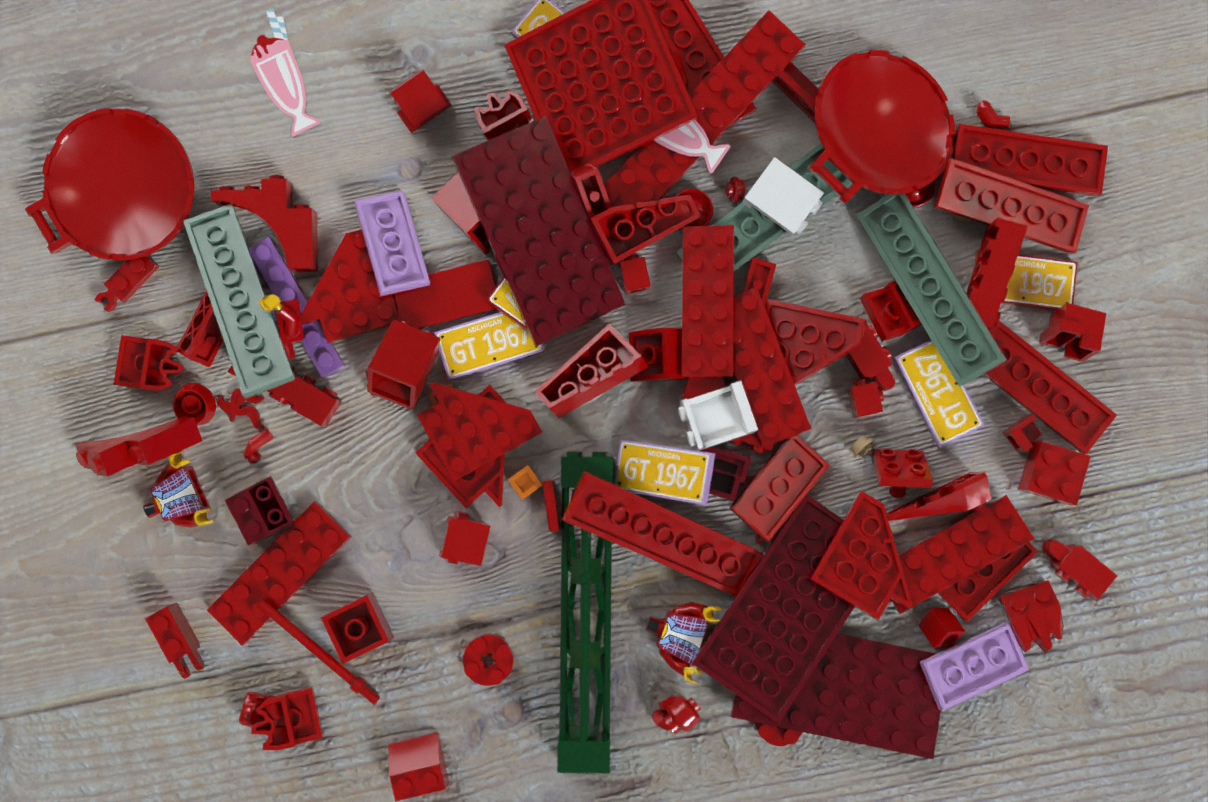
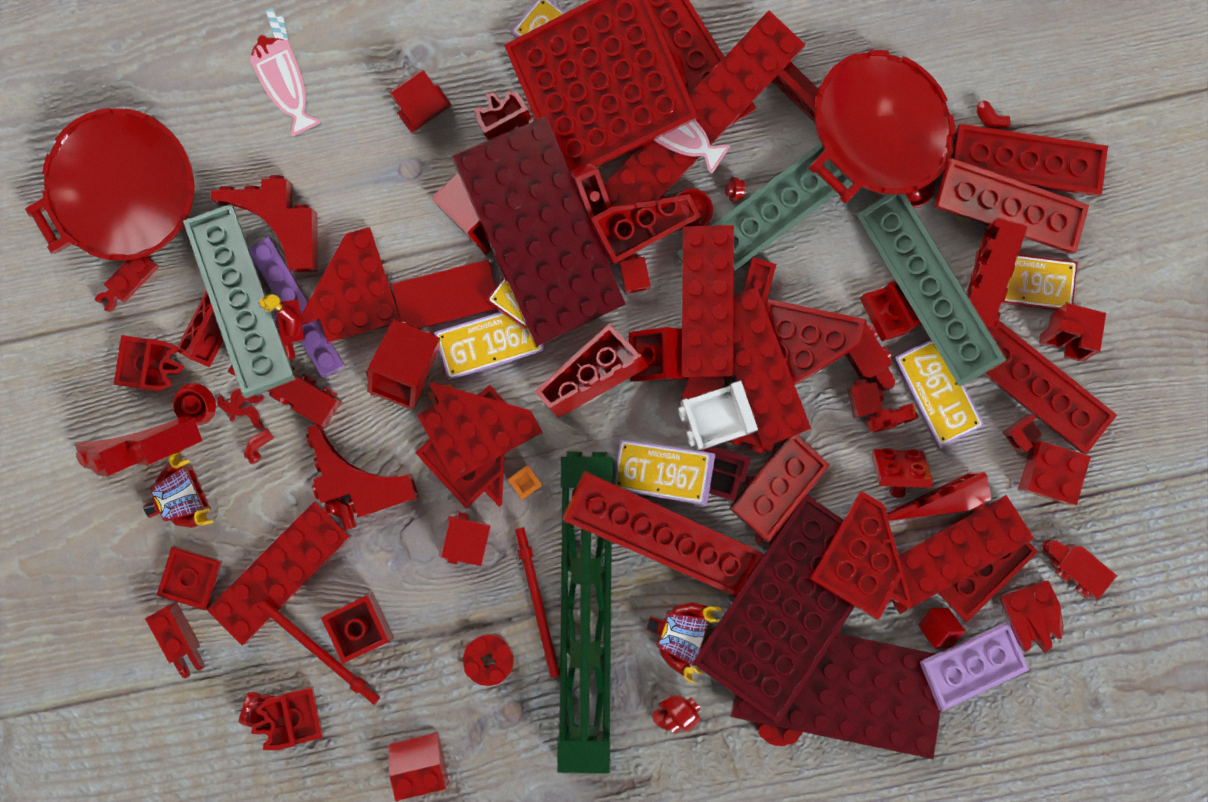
(189, 578): none -> red plate
(259, 511): dark red slope -> none
(341, 478): none -> red arch
(341, 510): none -> red arm
(392, 243): lavender tile -> none
(525, 553): none -> red bar
(551, 505): red tile -> none
(784, 197): white panel -> none
(862, 447): tan plate -> none
(889, 419): none -> red plate

